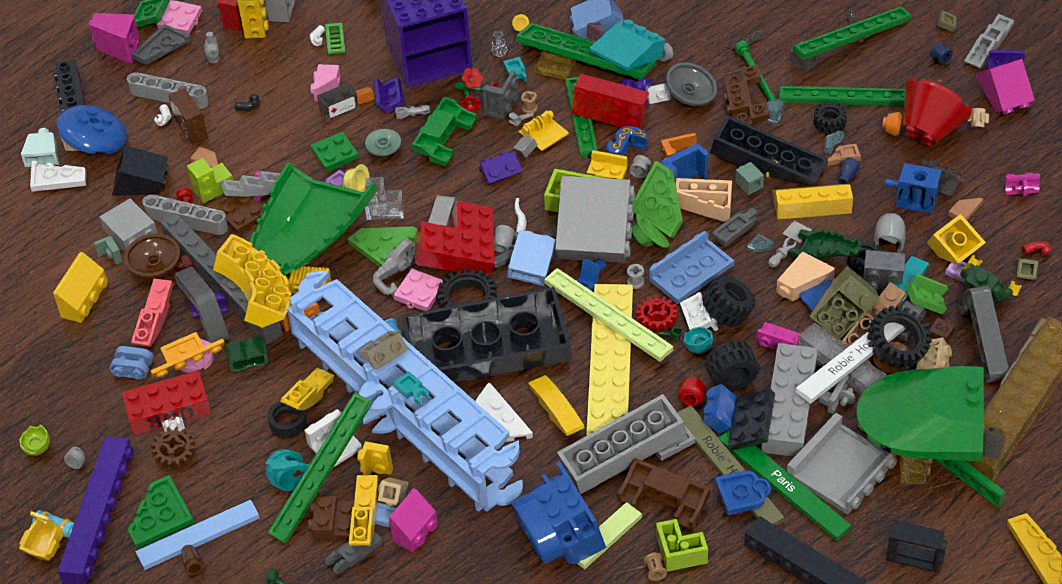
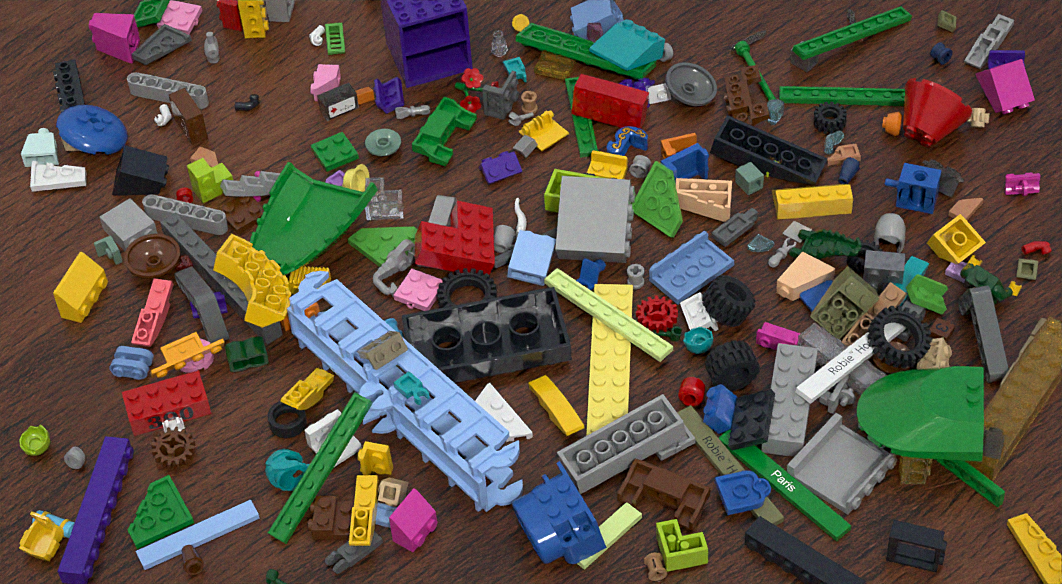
(646, 234): bright green piece -> none

